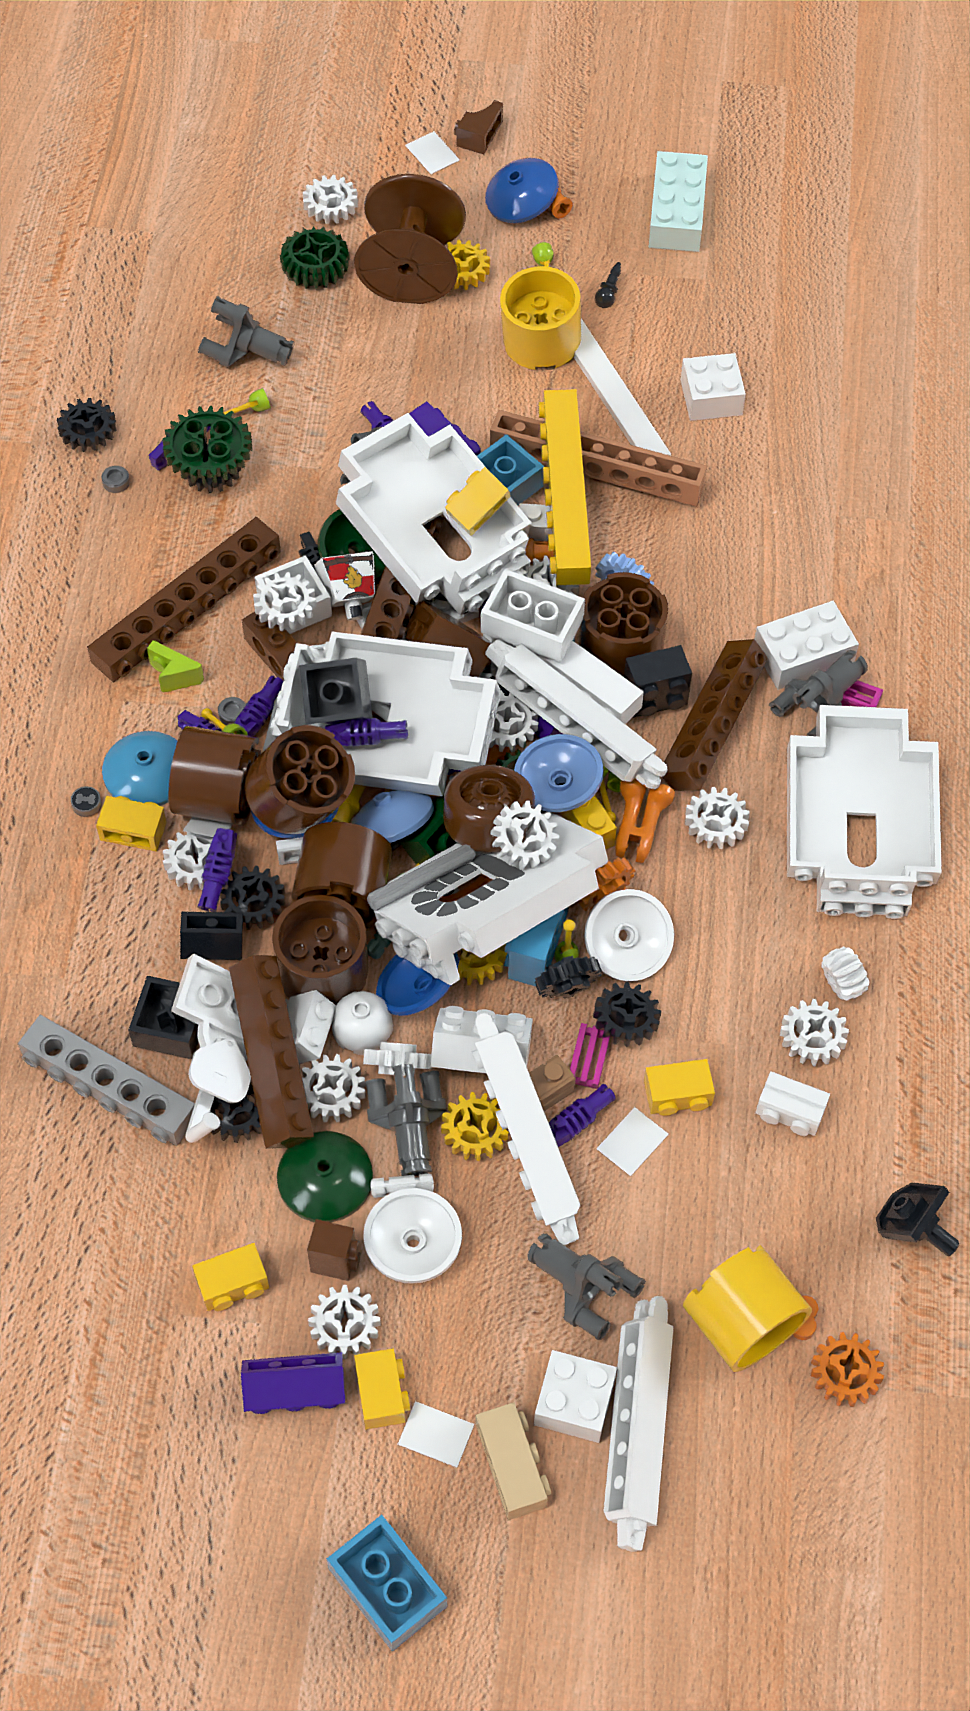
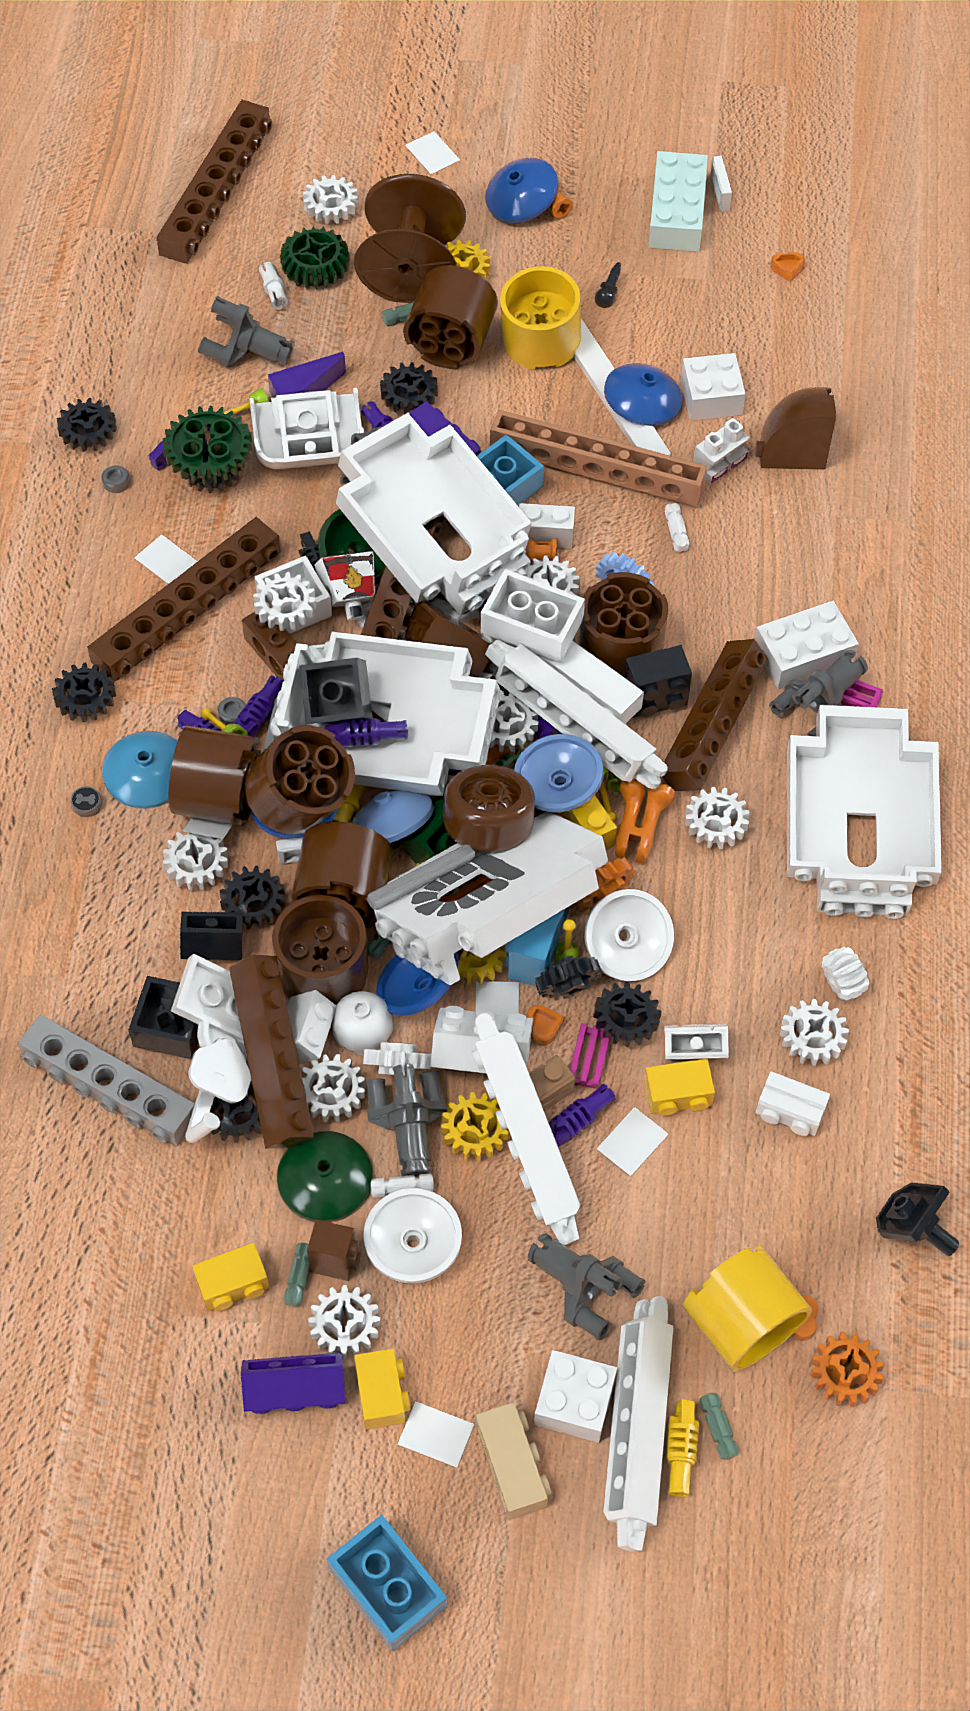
(84, 692): none -> black gear
(131, 823): yellow brick -> none
(165, 559): none -> white sticker
(176, 668): lime slope -> none
(214, 182): none -> reddish brown brick
(217, 868): dark purple hinge -> none
(273, 285): none -> white pin
(298, 1276): none -> sand green axle
(304, 428): none -> white piece
(308, 377): none -> dark purple slope
(401, 313): none -> sand green axle
(408, 387): none -> black gear
(451, 316): none -> reddish brown brick
(477, 500): yellow brick -> none
(479, 128): reddish brown arch -> none
(498, 997): none -> white sticker
(538, 837): white gear -> none
(543, 254): lime hinge -> none
(545, 1024): none -> orange tile
(566, 488): yellow brick -> none
(643, 394): none -> blue dish
(677, 527): none -> white axle
(682, 1447): none -> yellow hinge
(696, 1041): none -> white brick
(719, 1426): none -> sand green axle
(720, 183): none -> white tile
(722, 450): none -> white hips
(787, 265): none -> orange tile
(798, 431): none -> reddish brown brick

